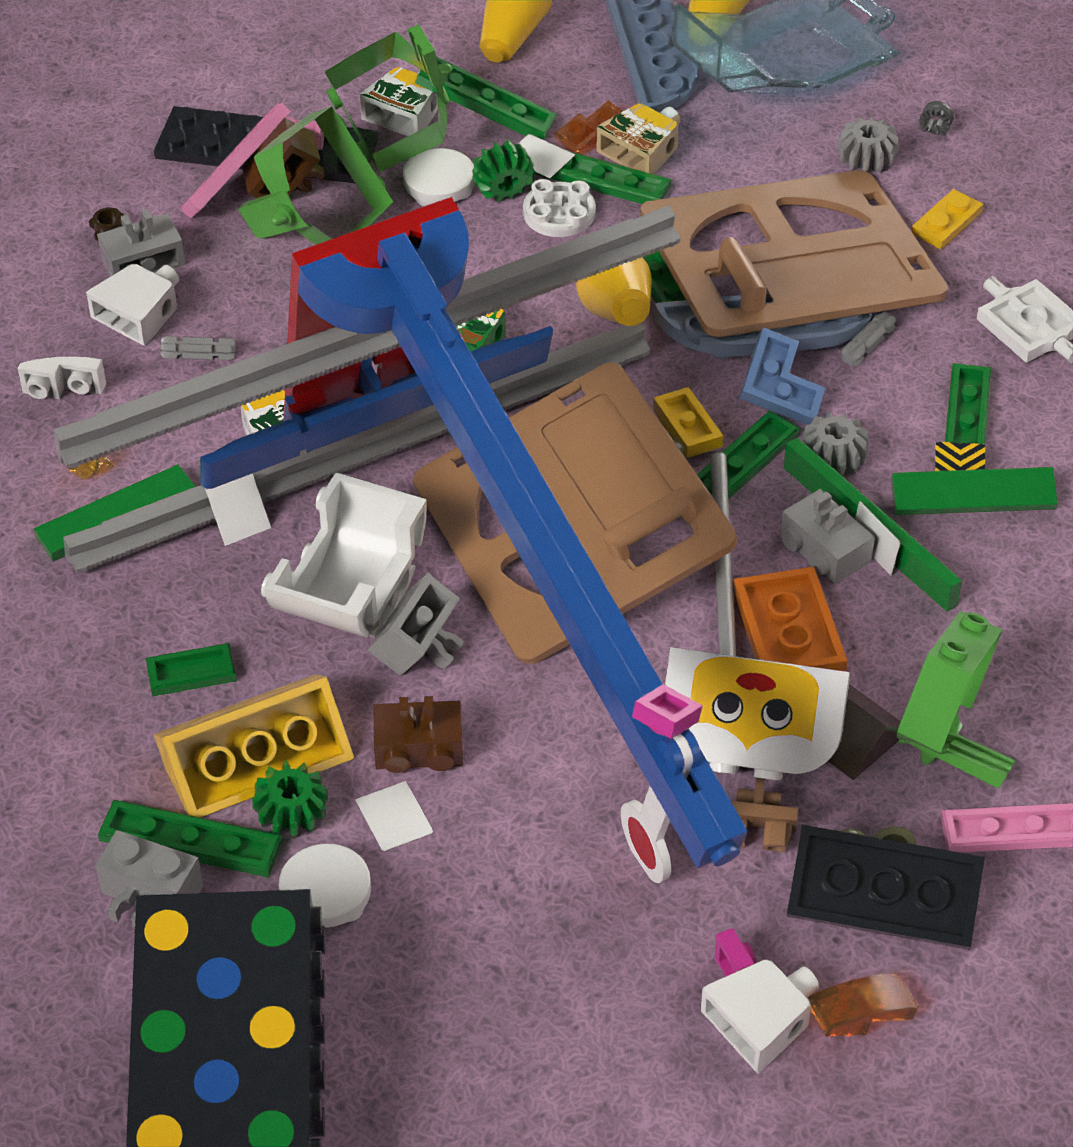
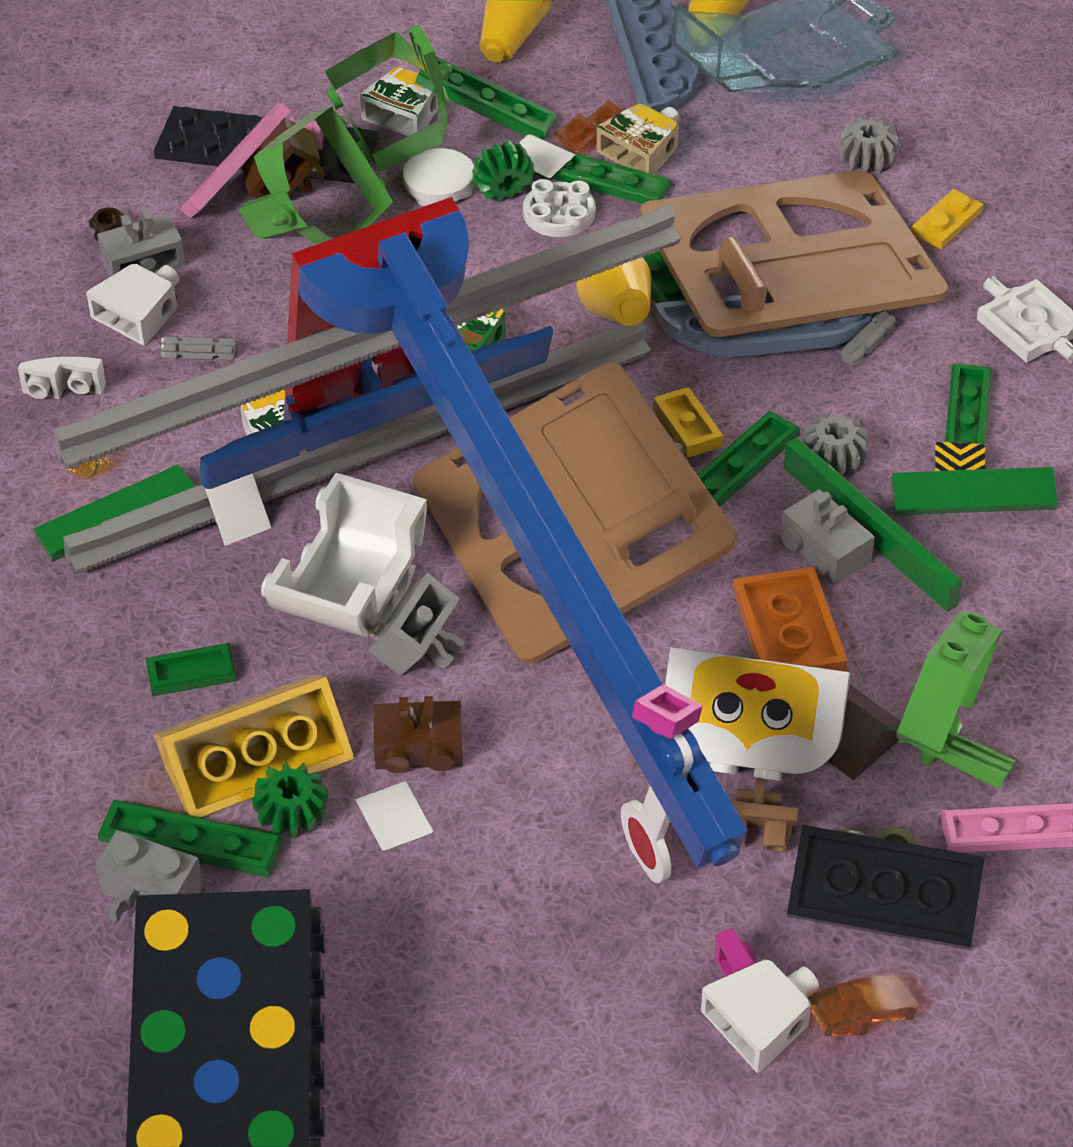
(336, 881): white tile -> none
(723, 565): light grey piece -> none
(772, 385): medium blue plate -> none
(885, 543): white sticker -> none
(936, 109): dark grey bush -> none

